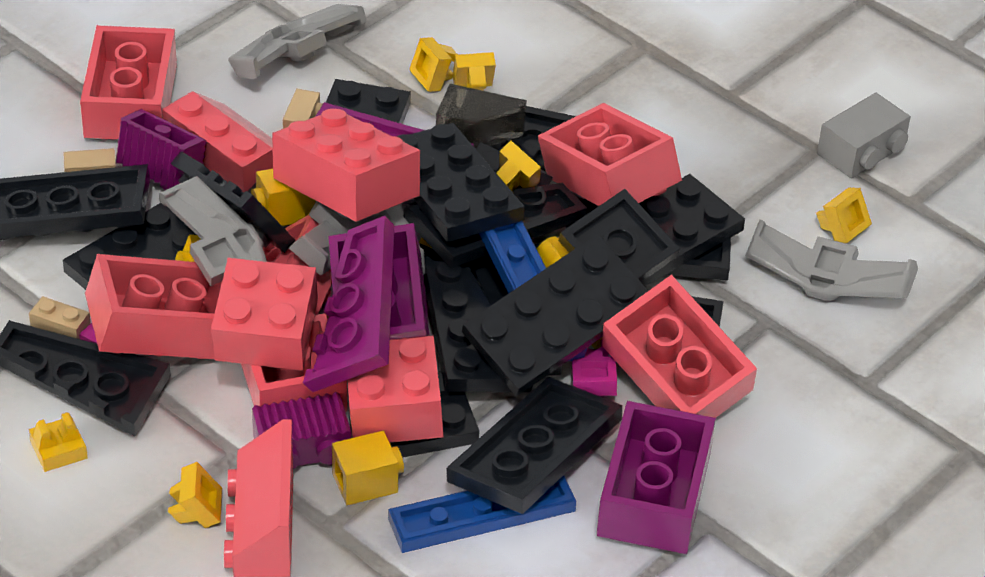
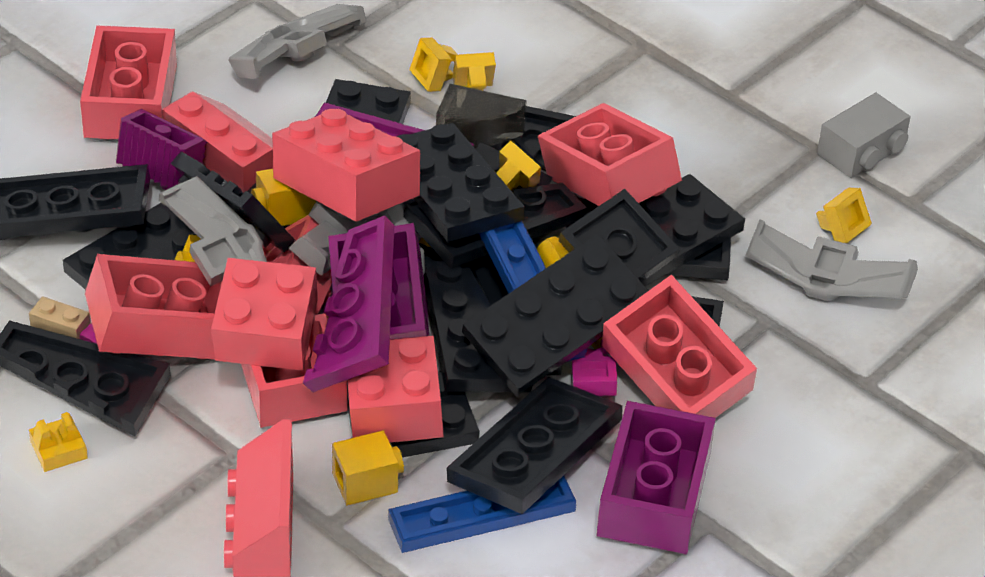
(89, 159): tan piece -> none
(197, 497): yellow tile -> none
(302, 107): tan piece -> none
(315, 425): magenta brick -> none

